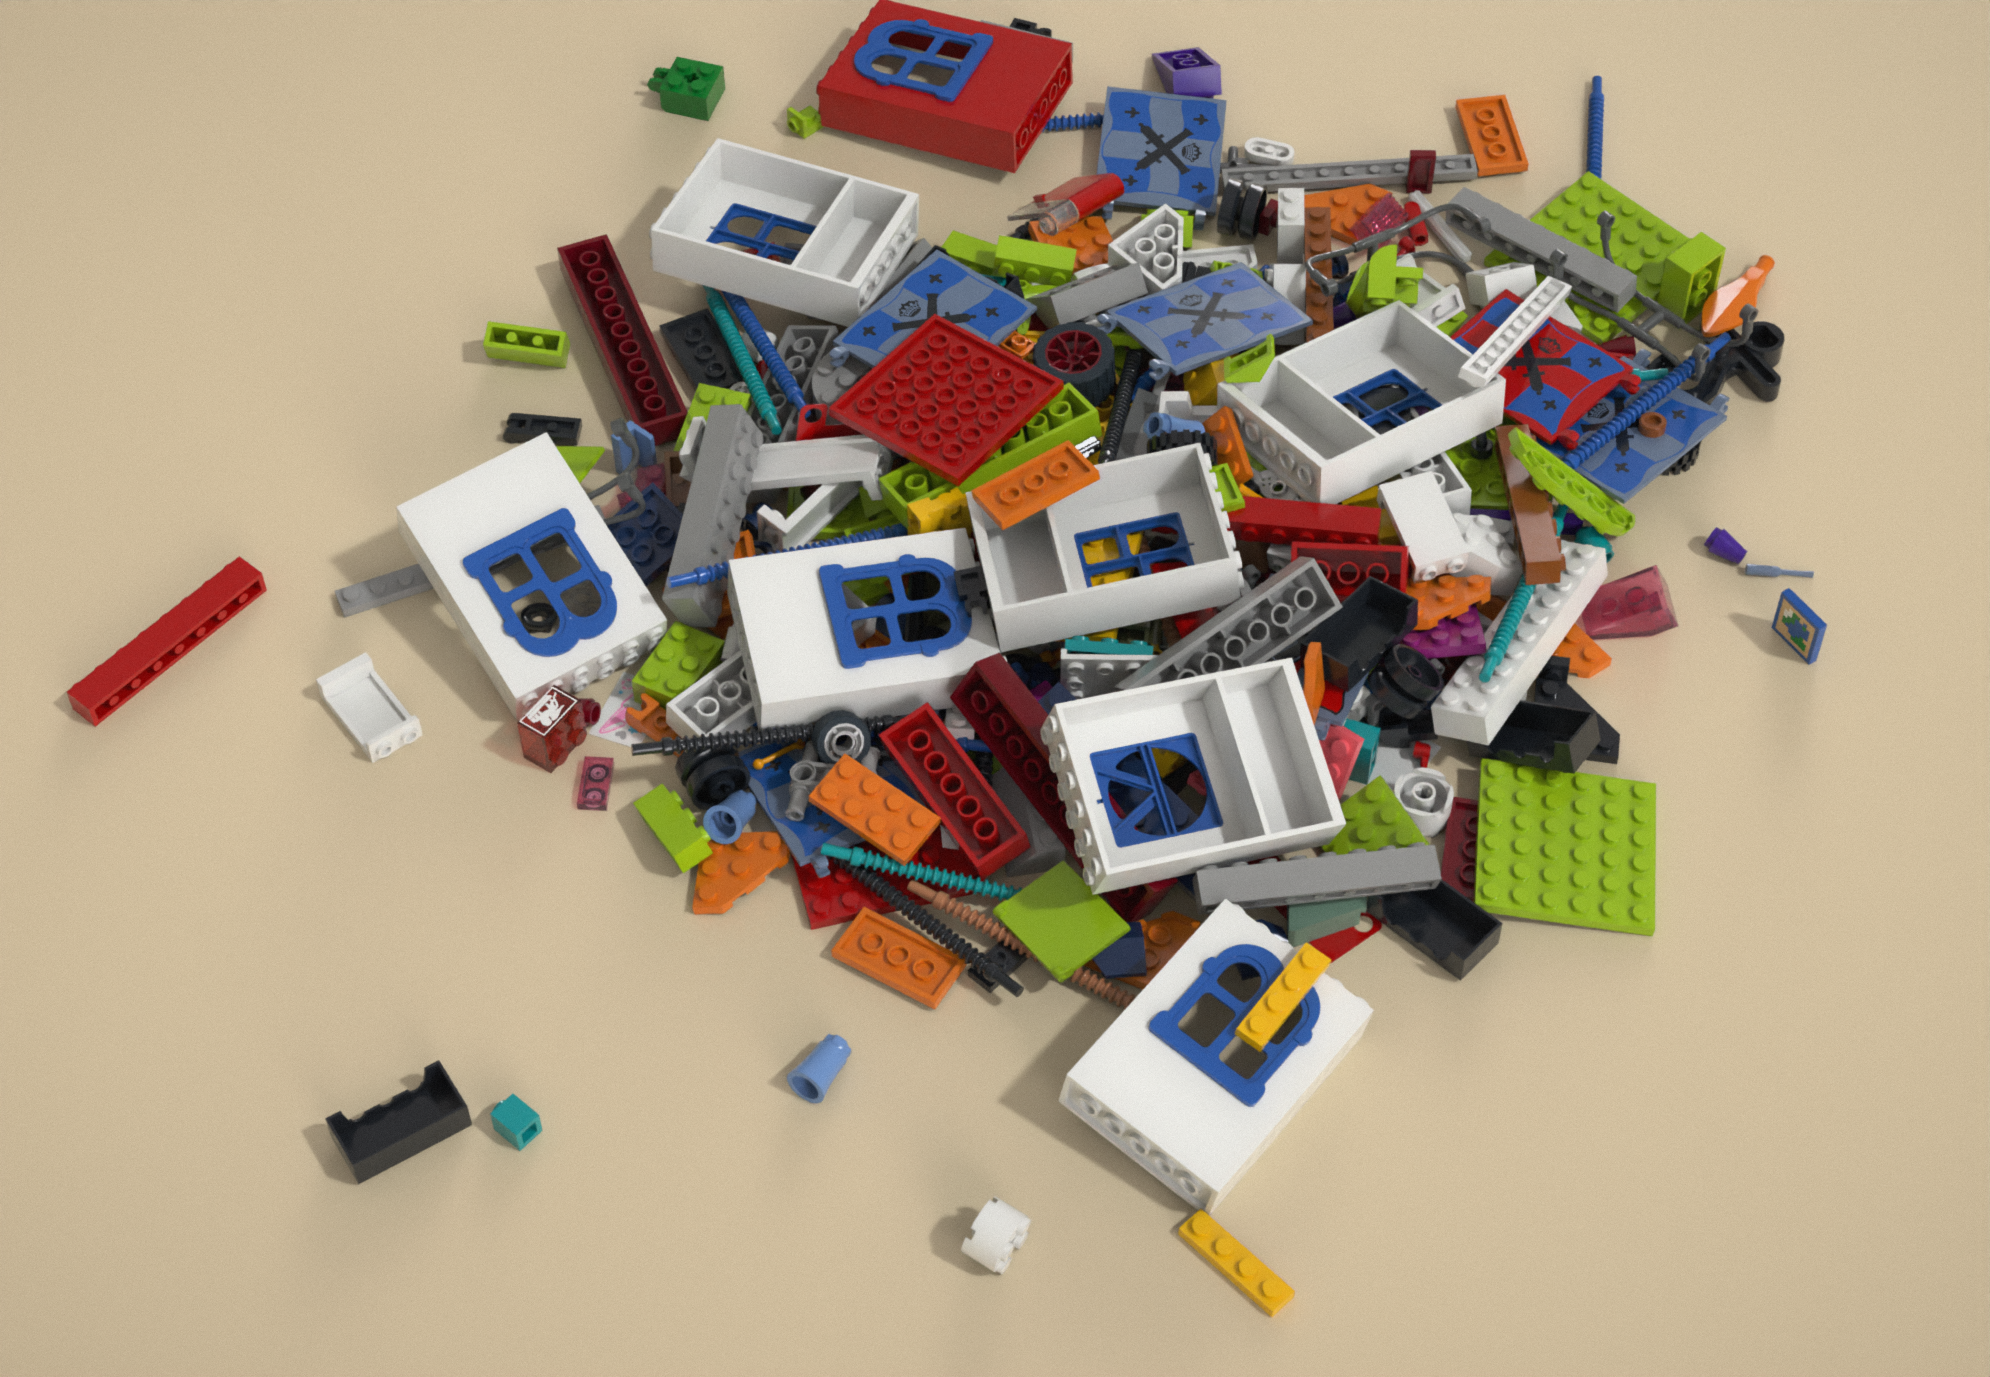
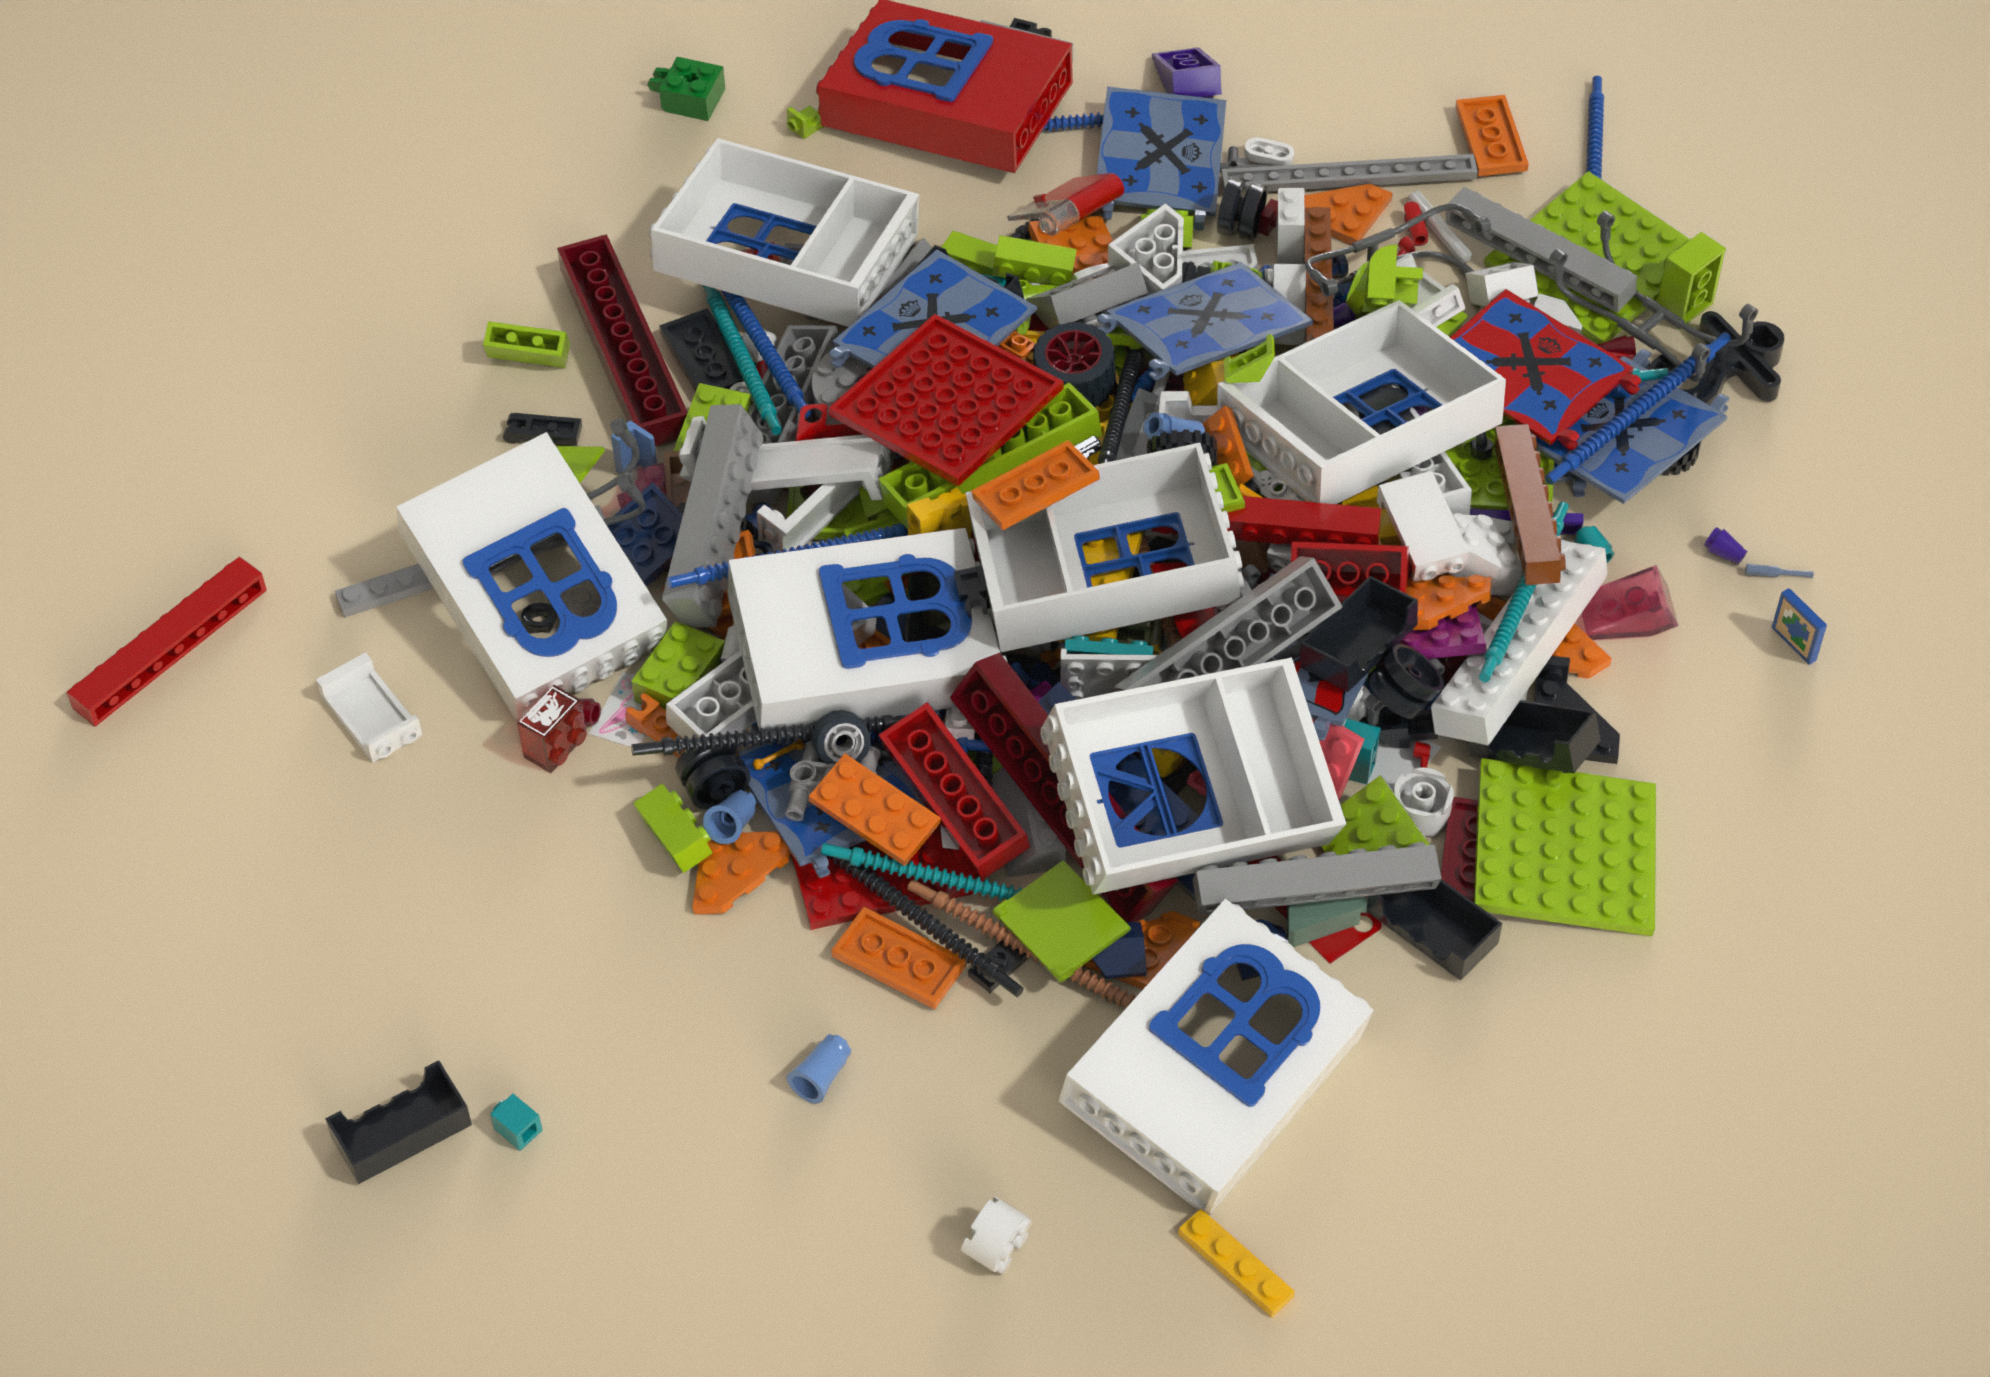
(595, 783): clear pink tile -> none
(1282, 997): yellow plate -> none
(1313, 679): orange tile -> none
(1381, 216): clear pink brick -> none
(1420, 171): dark red tile -> none
(1514, 332): white plate -> none
(1570, 487): lime plate -> none
(1652, 424): dark orange tile -> none
(1723, 306): orange animal -> none

